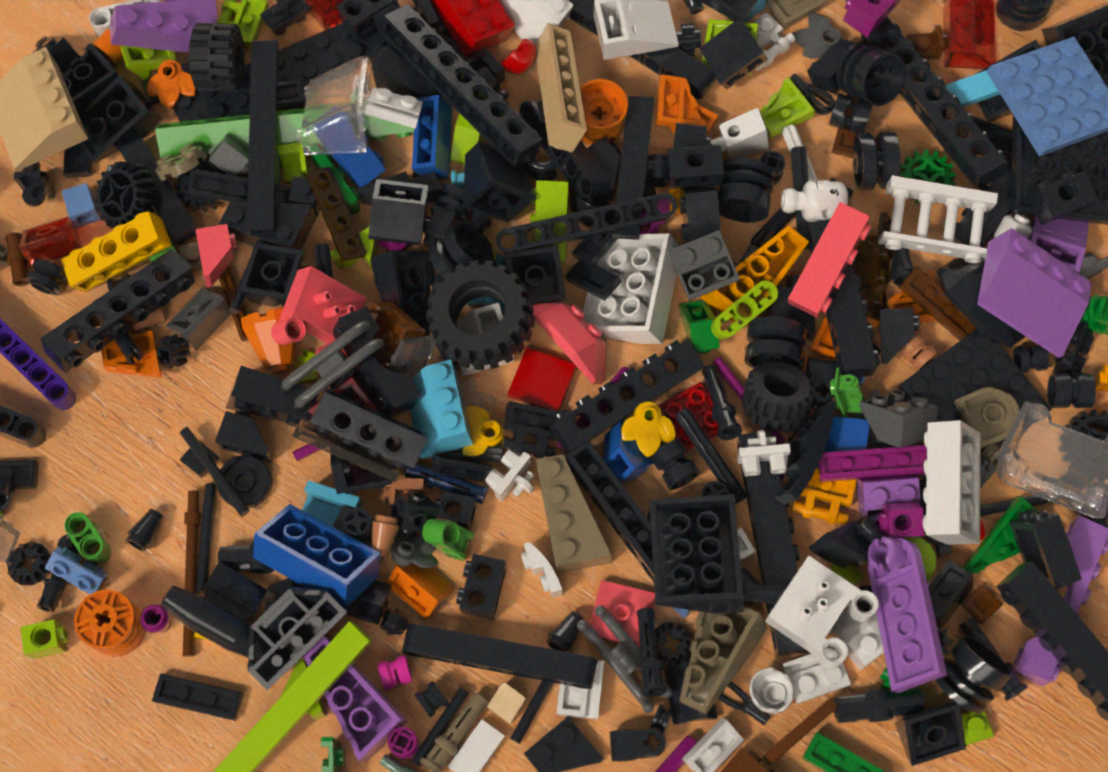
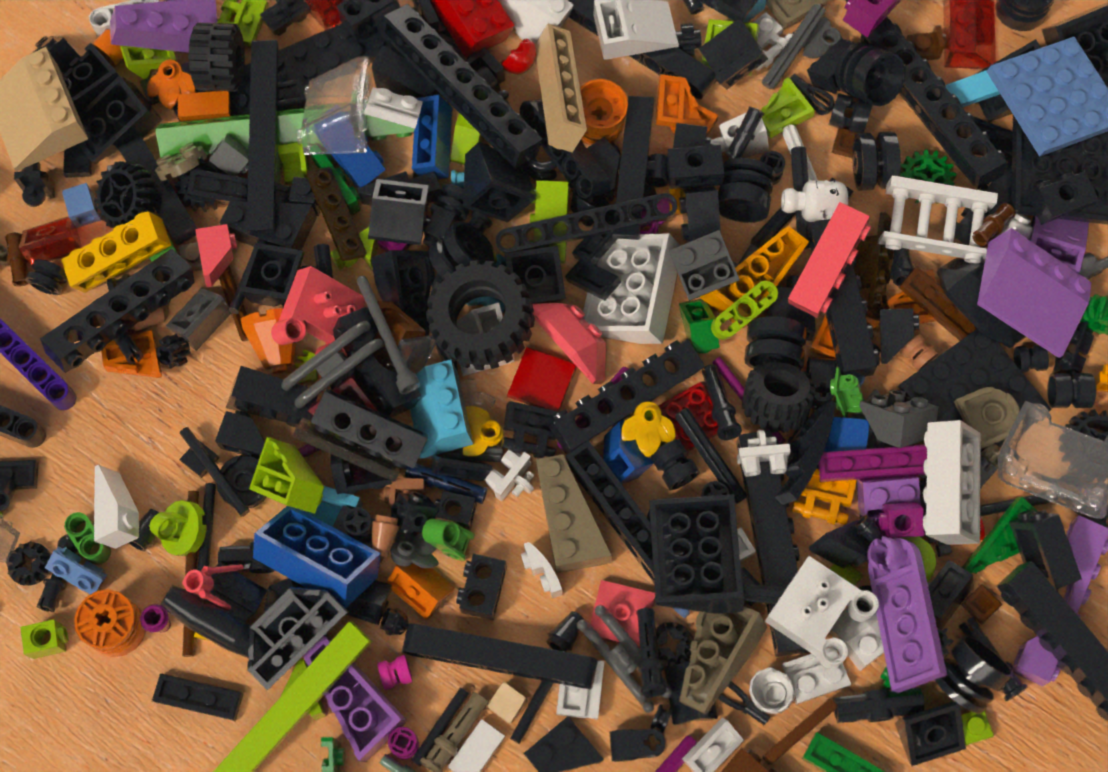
(114, 510): none -> white slope
(180, 527): none -> lime tile
(202, 583): none -> coral plant
(203, 105): none -> orange tile
(286, 477): none -> lime wedge
(406, 380): none -> dark grey piece
(431, 699): black wheel -> none
(745, 133): none -> black pin
(793, 46): none -> dark grey axle
(993, 224): none -> reddish brown pin

